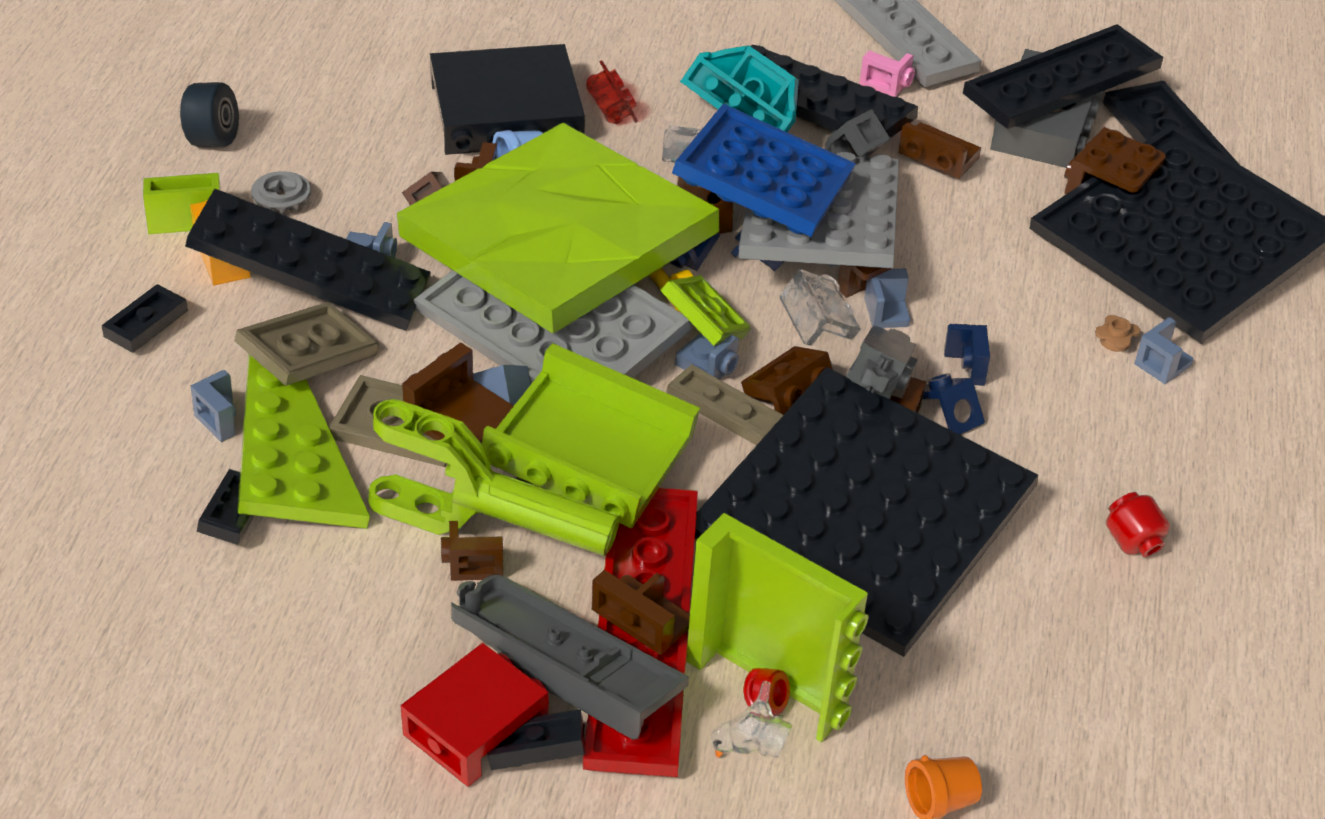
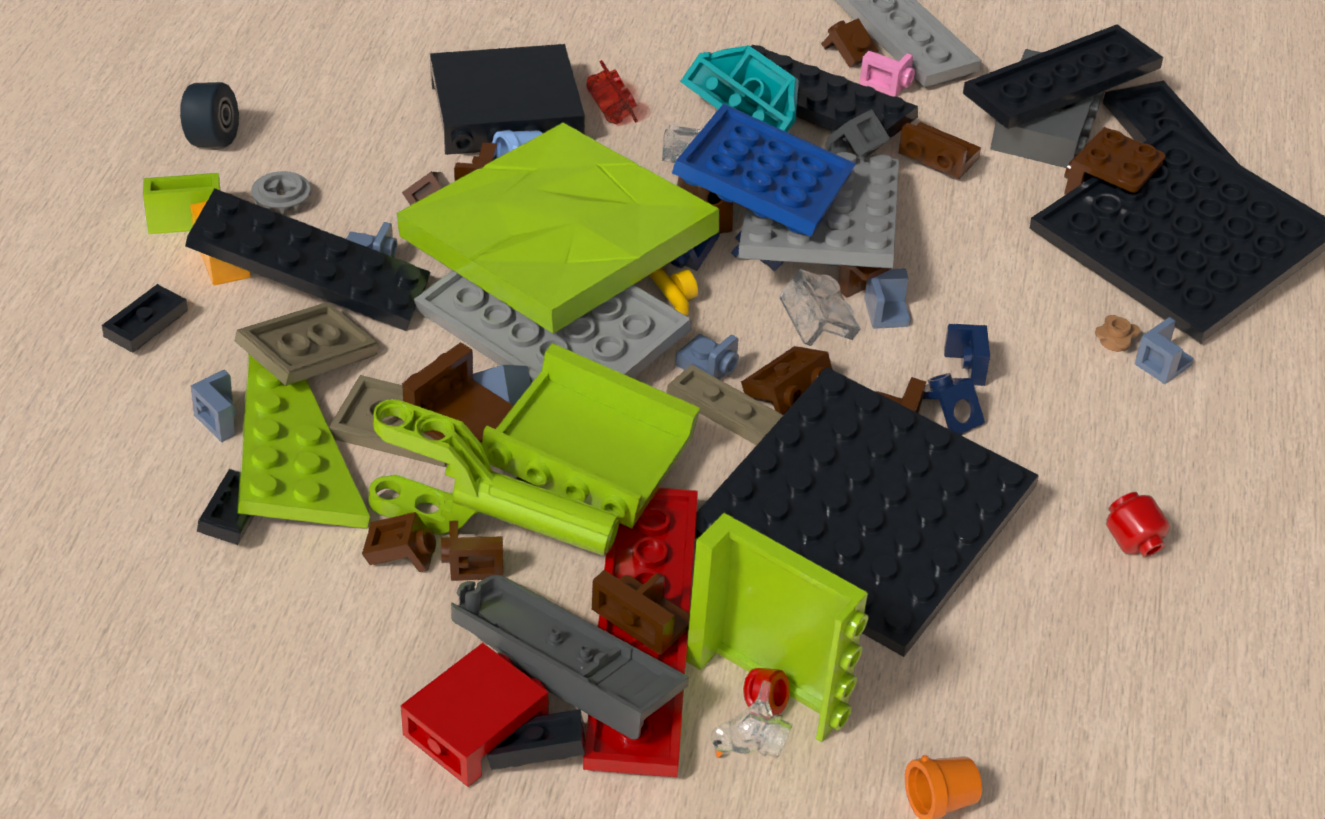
(399, 539): none -> reddish brown bracket
(706, 310): lime piece -> none
(850, 40): none -> reddish brown bracket
(883, 361): dark grey hinge -> none

